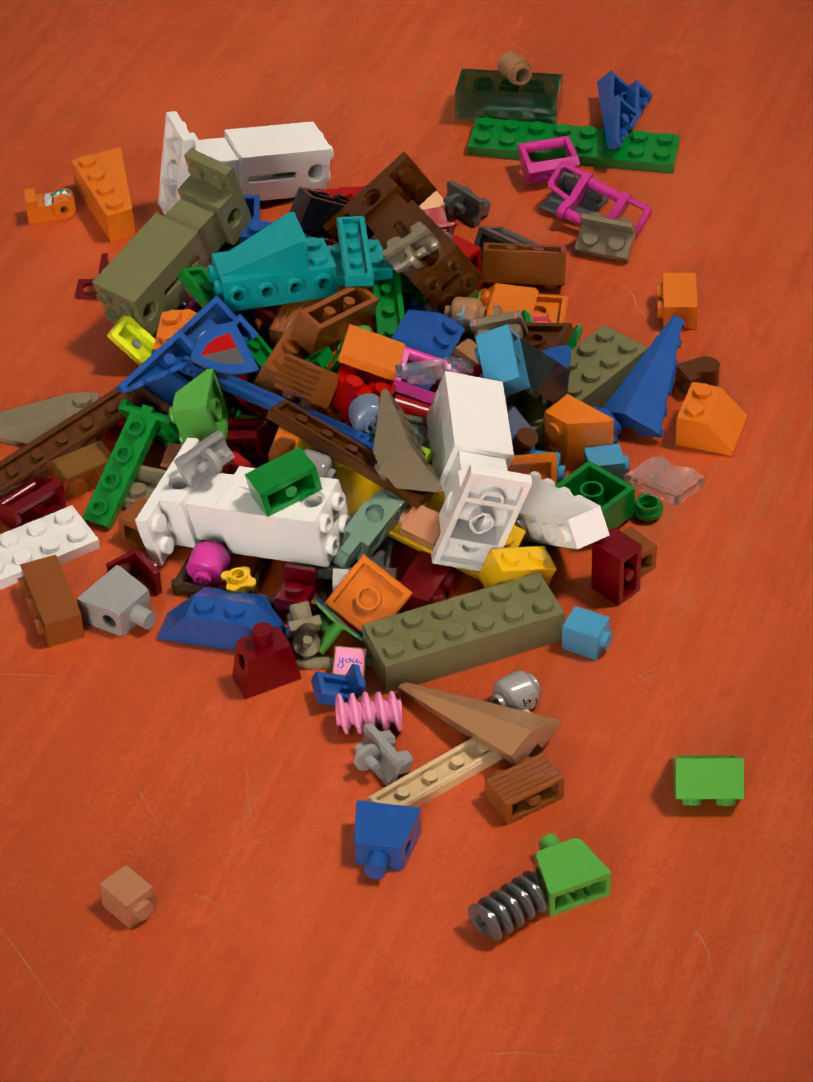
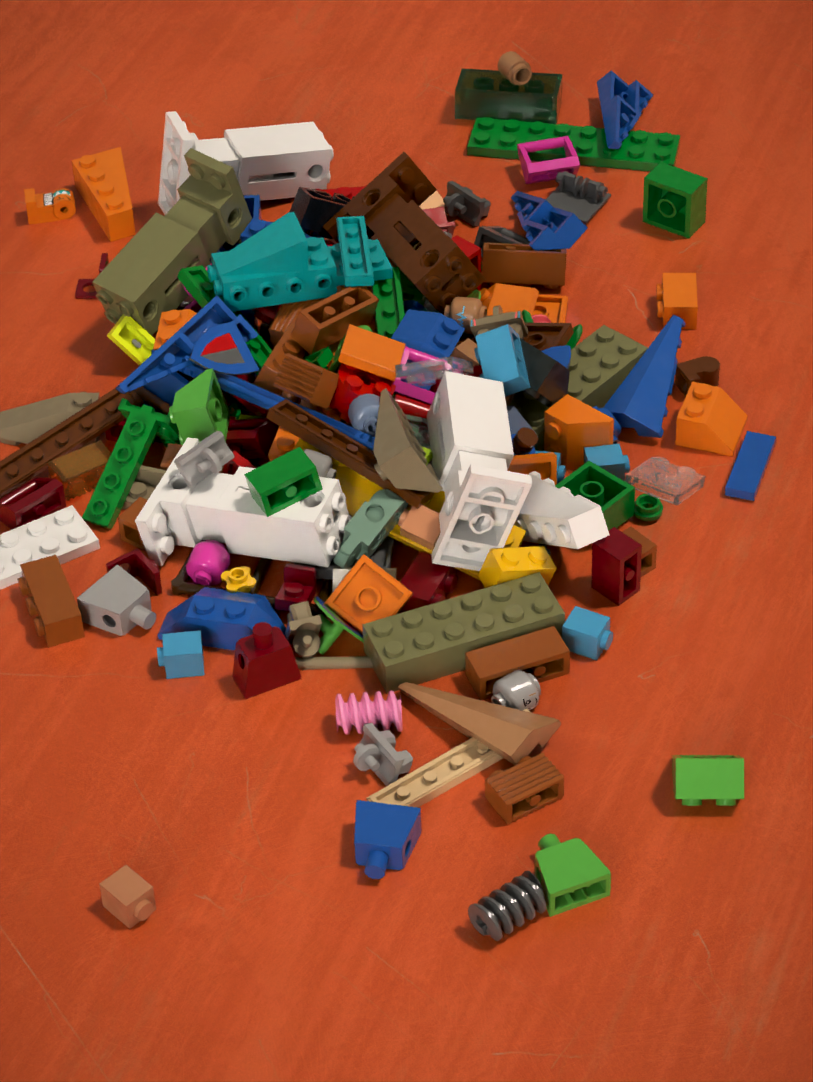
(181, 654): none -> dark azure brick
(328, 685): blue bracket -> none
(346, 656): bright pink tile -> none
(411, 248): dark tan hips -> none
(538, 653): none -> dark orange brick
(545, 225): none -> blue wedge
(568, 206): dark pink bar -> none
(605, 237): dark tan bracket -> none
(674, 200): none -> green brick
(750, 466): none -> blue tile

